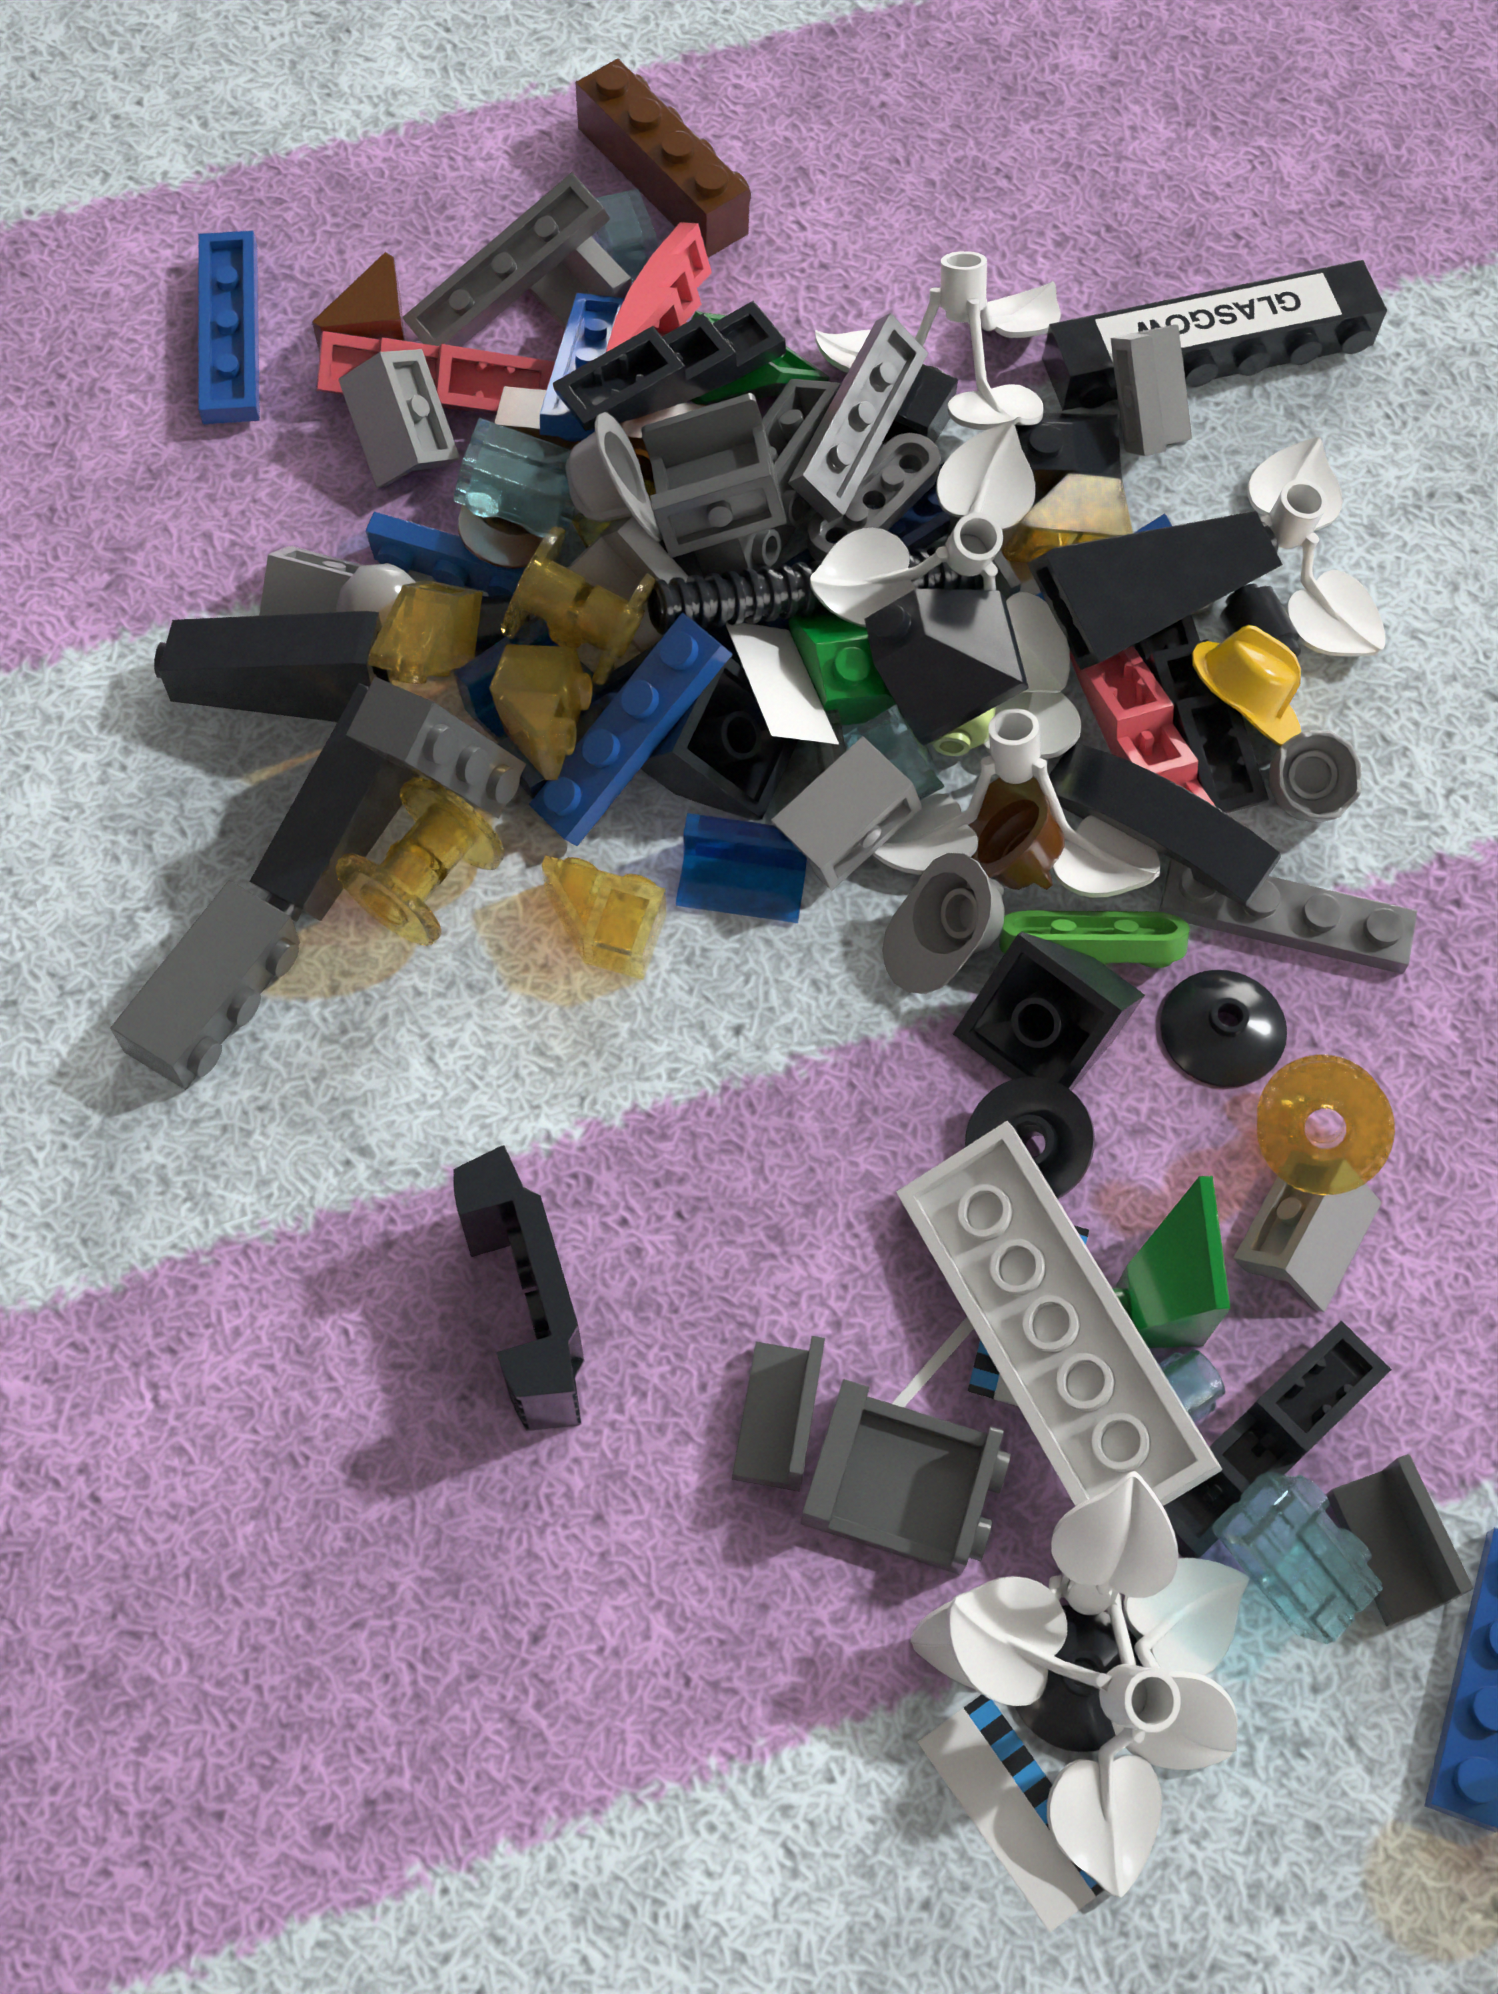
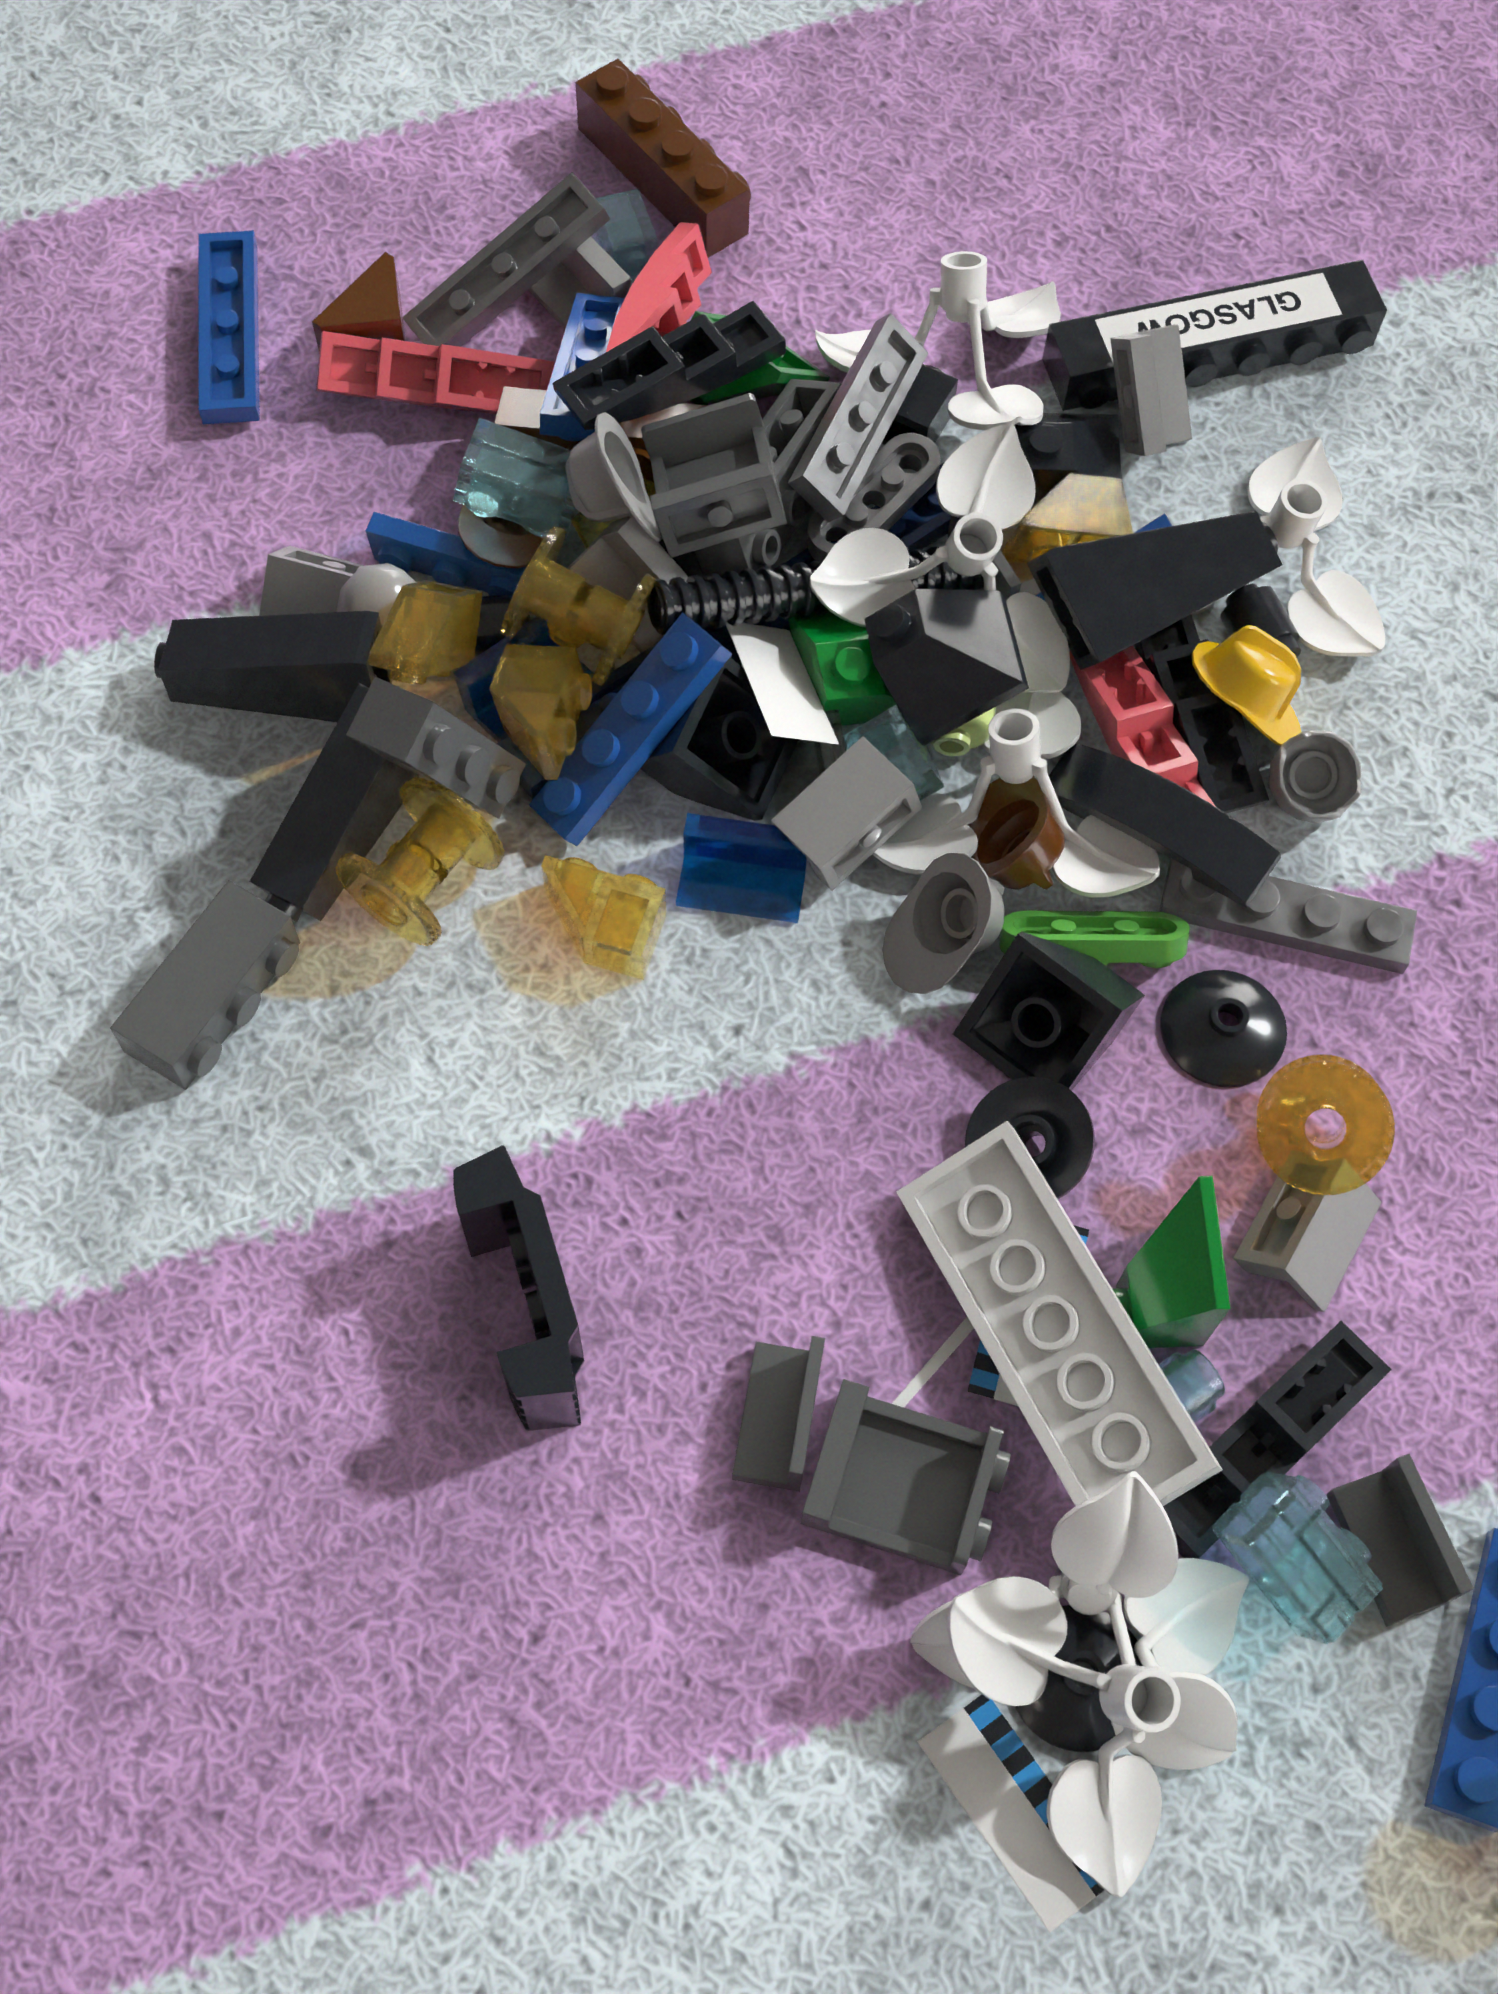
(398, 415): light grey panel -> none

